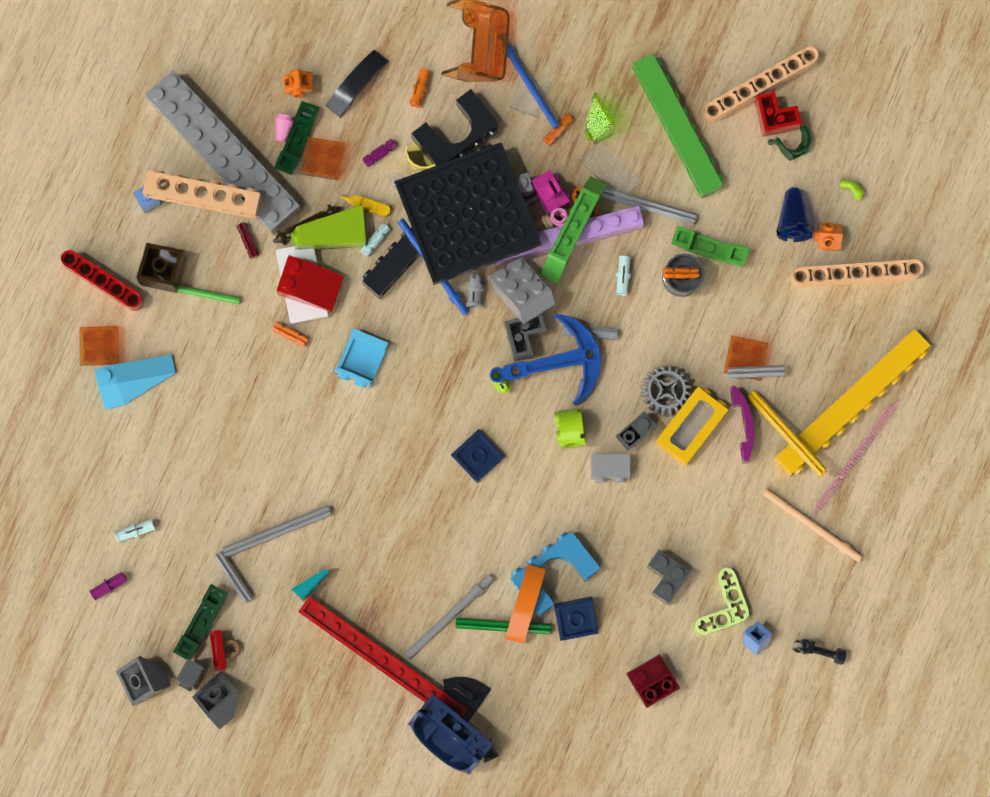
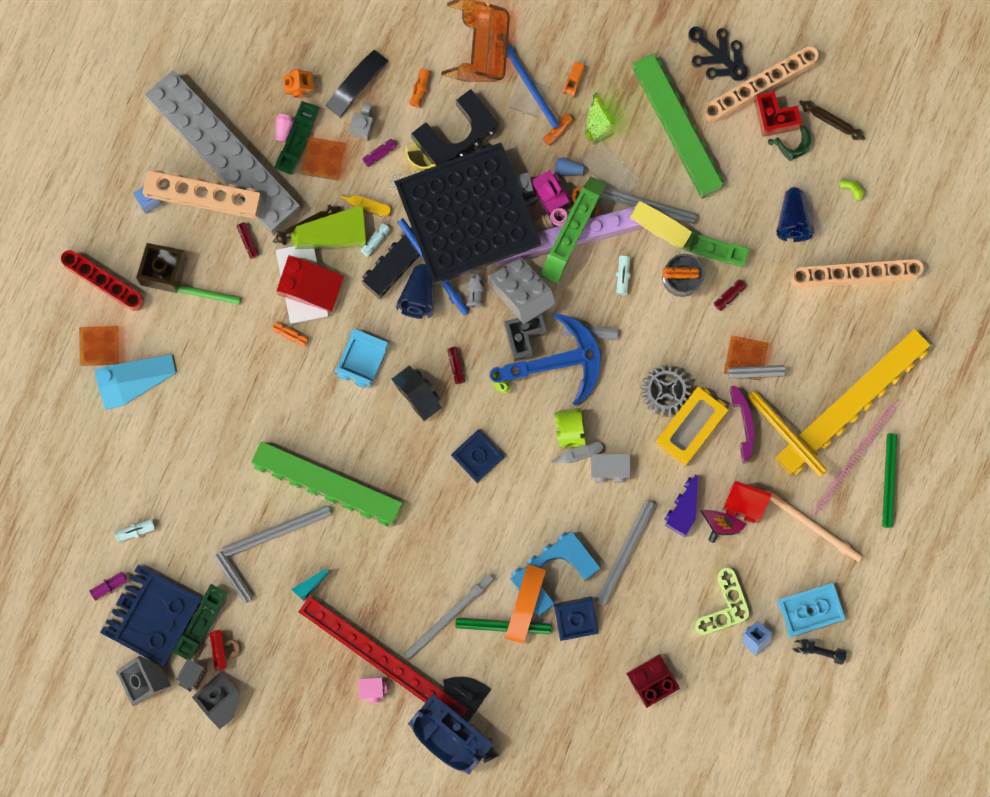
(154, 617): none -> dark blue hinge
(326, 483): none -> bright green brick
(362, 123): none -> light grey brick
(372, 689): none -> bright pink brick
(417, 295): none -> dark blue cone
(417, 392): none -> black brick
(456, 365): none -> dark red axle
(568, 167): none -> medium blue cone
(574, 77): none -> orange bar
(579, 453): none -> light grey piece
(625, 552): none -> light grey axle
(636, 431): dark grey slope -> none
(660, 225): none -> light yellow slope
(672, 576): dark grey brick -> none
(685, 512): none -> dark purple slope
(719, 56): none -> black plant
(722, 524): none -> dark pink shield
(729, 295): none -> dark red axle
(746, 502): none -> red slope
(825, 608): none -> medium azure piece
(828, 236): orange brick -> none
(832, 120): none -> dark brown wheel
(889, 480): none -> green axle

